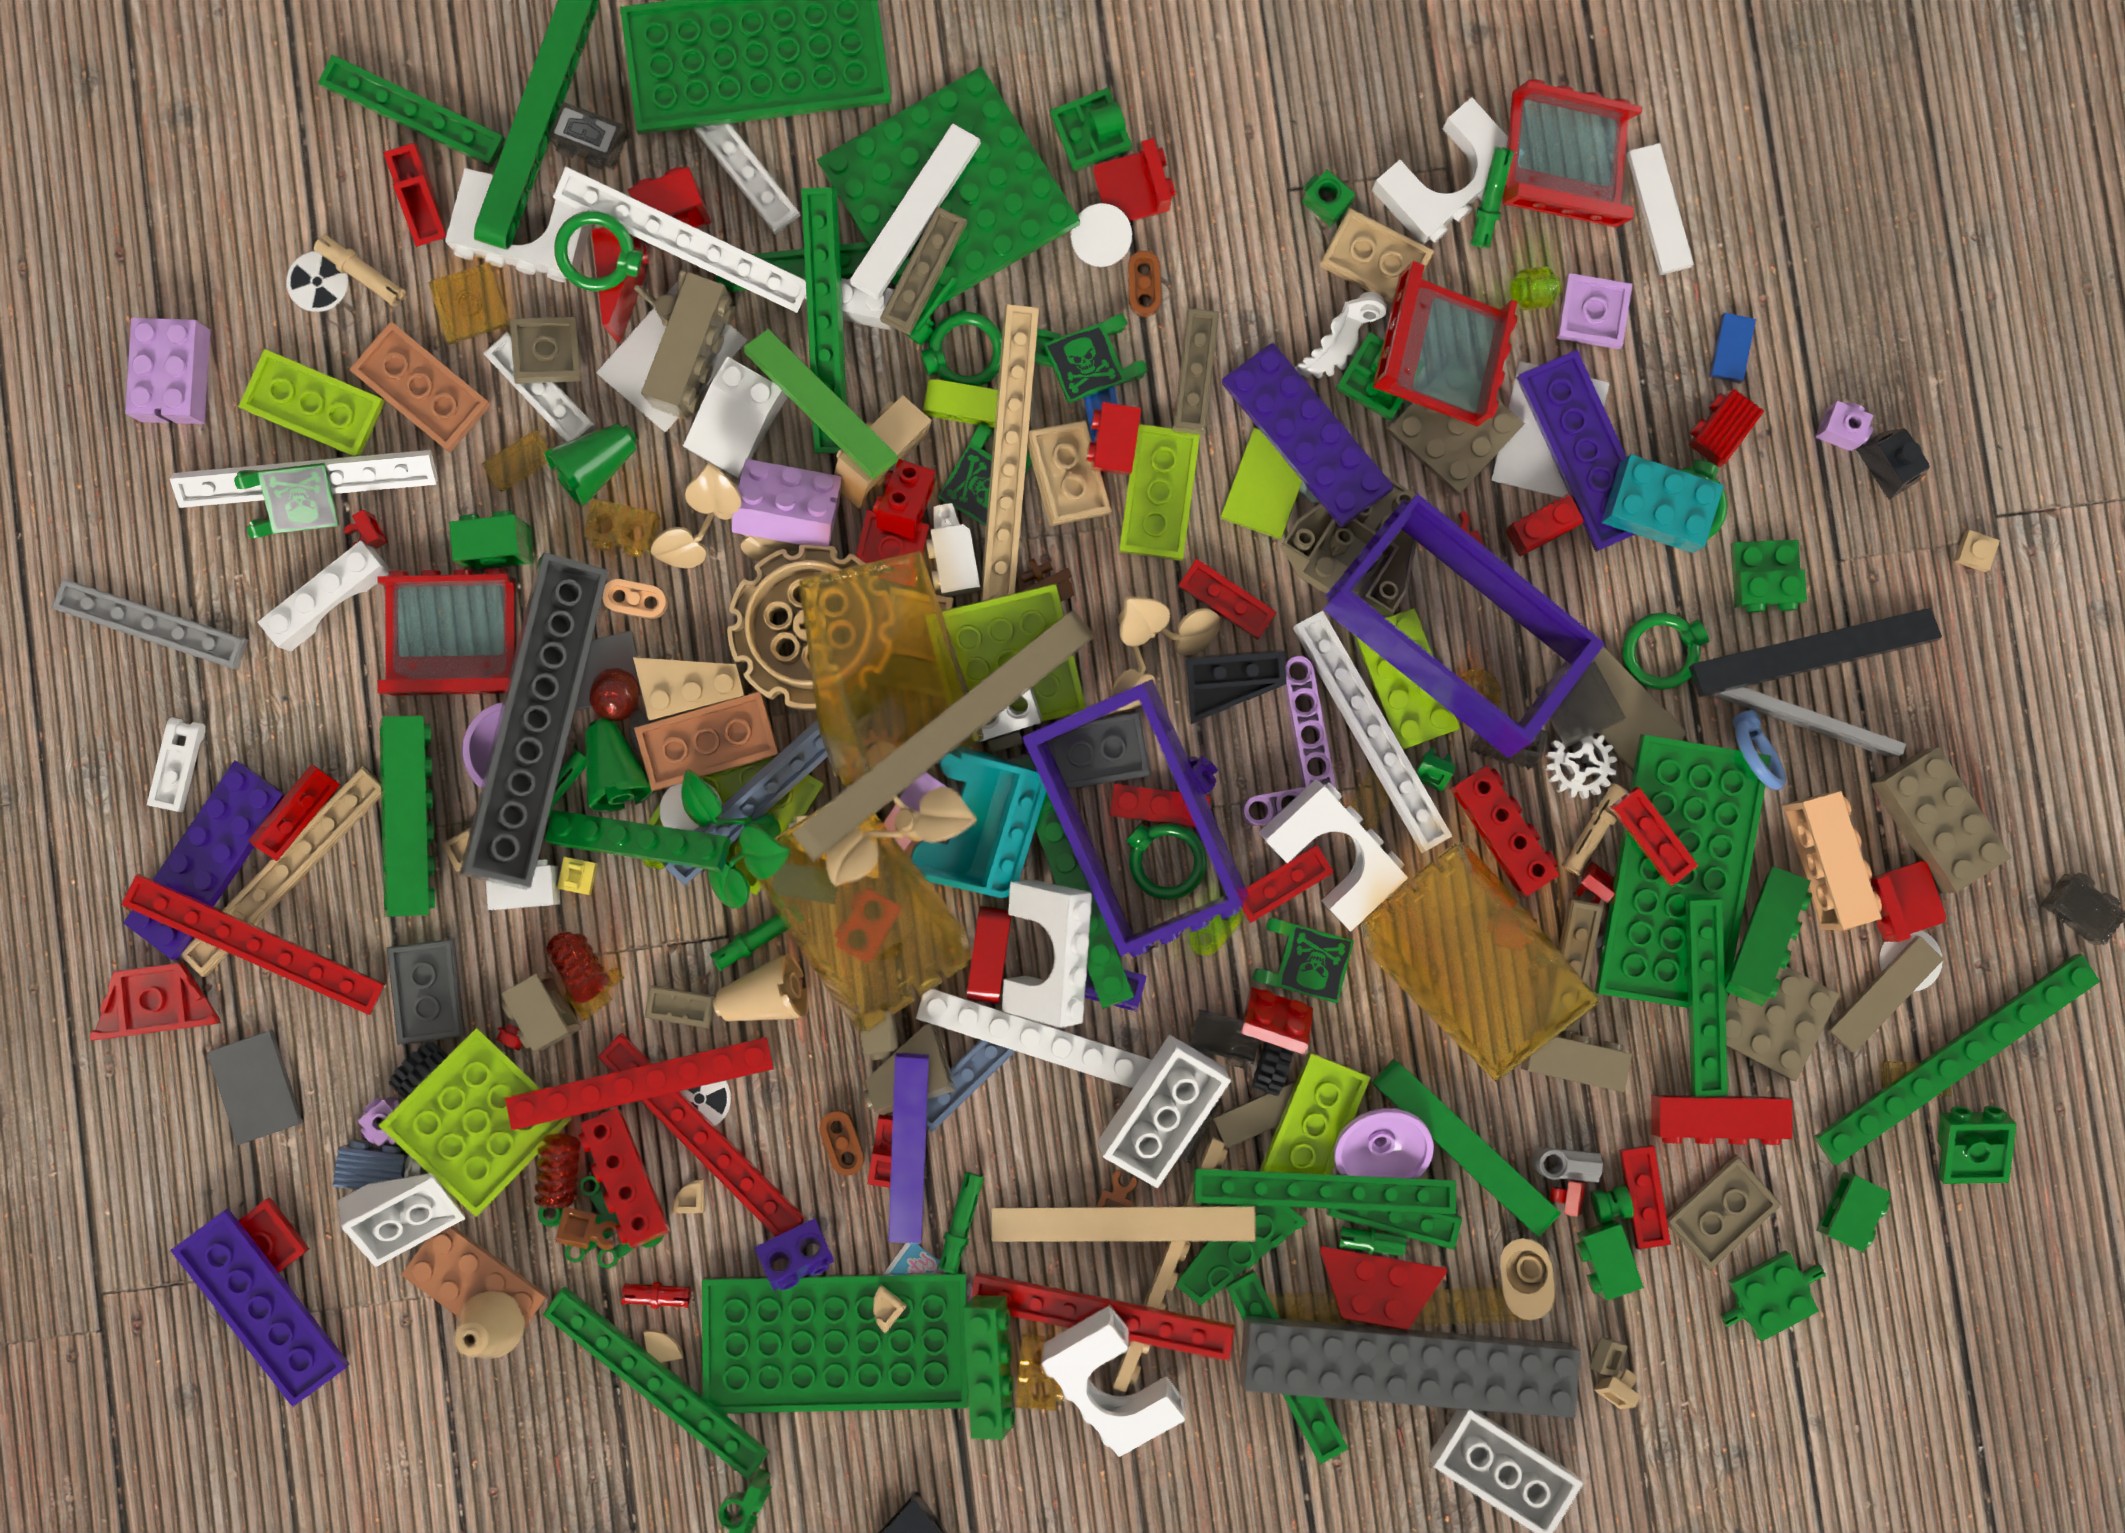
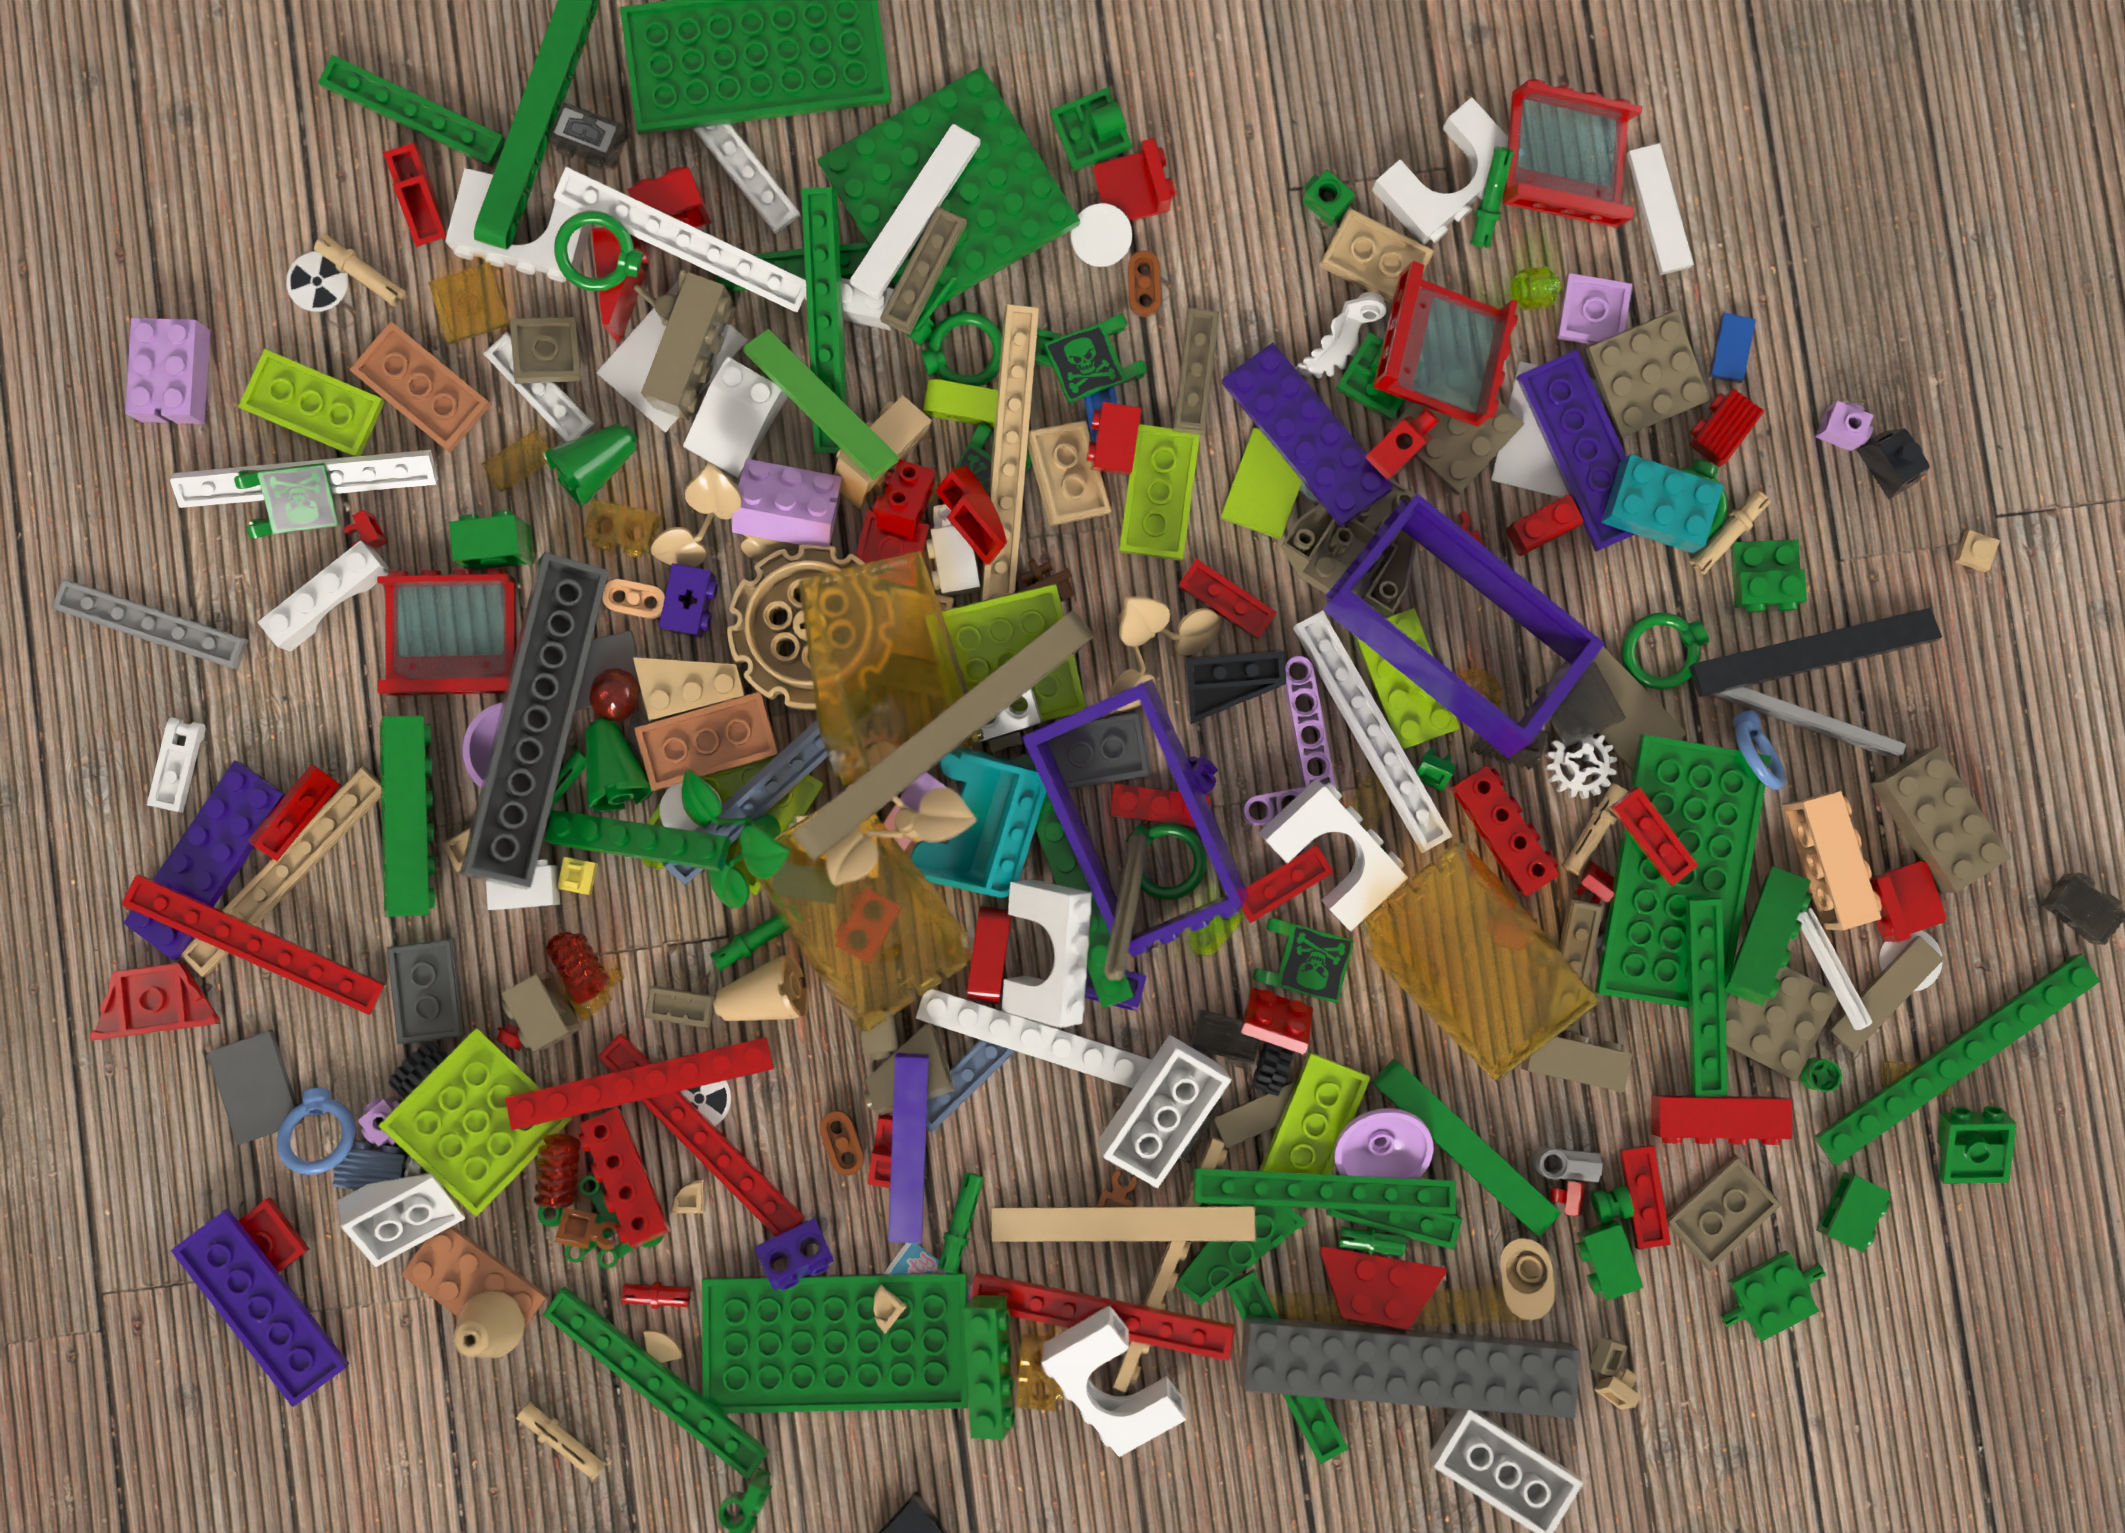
(316, 1102): none -> medium blue piece
(560, 1440): none -> tan pin
(683, 584): none -> dark purple brick
(973, 513): none -> red slope
(1126, 907): none -> dark tan axle
(1393, 452): none -> red torso
(1647, 373): none -> dark tan plate
(1738, 522): none -> tan pin
(1828, 1075): none -> green wheel
(1834, 970): none -> white axle

